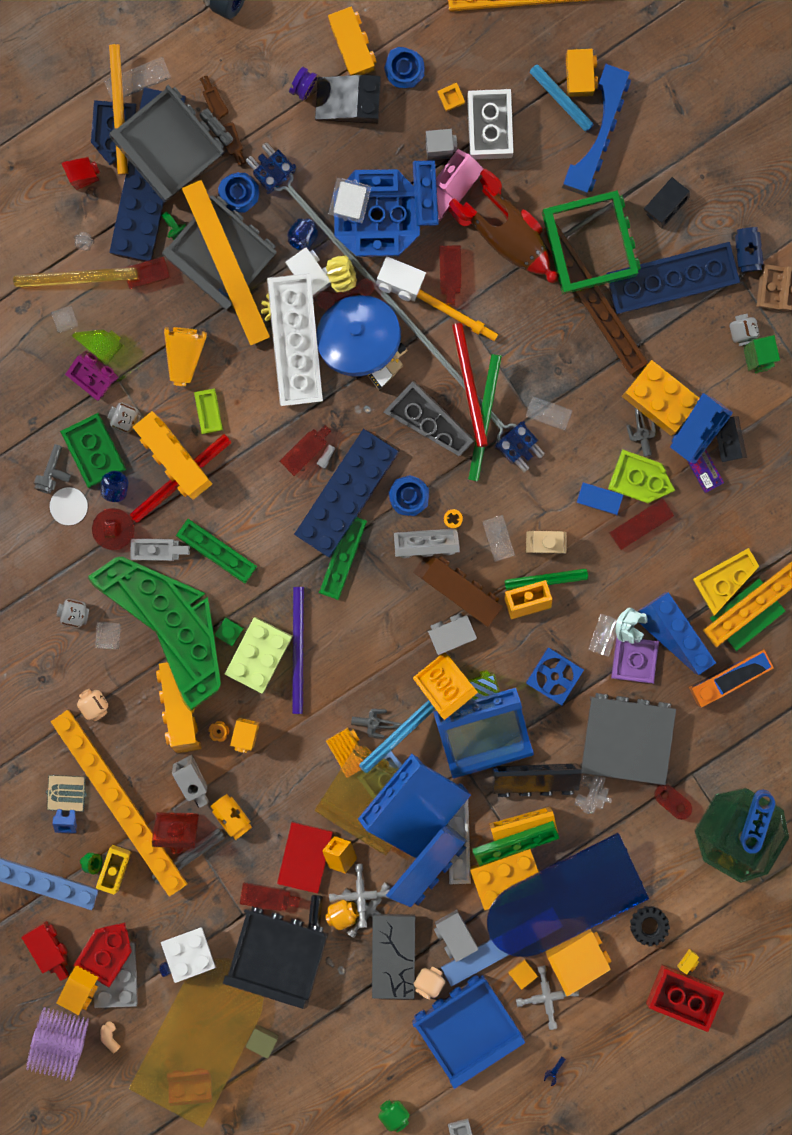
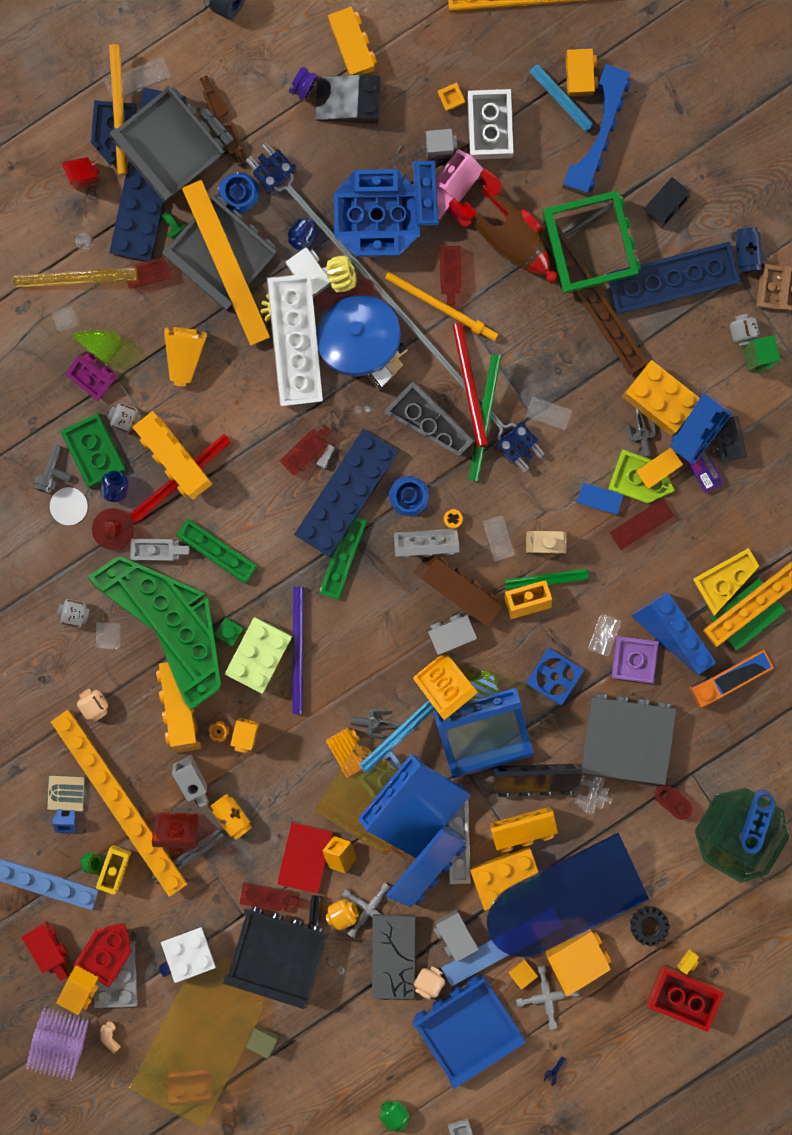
(208, 411): lime tile -> none
(349, 200): clear piece -> none
(359, 896): light grey piece -> none
(400, 279): white brick -> none
(404, 67): blue hat -> none
(516, 843): green tile -> none
(625, 626): light aqua piece -> none
(659, 468): none -> light orange tile

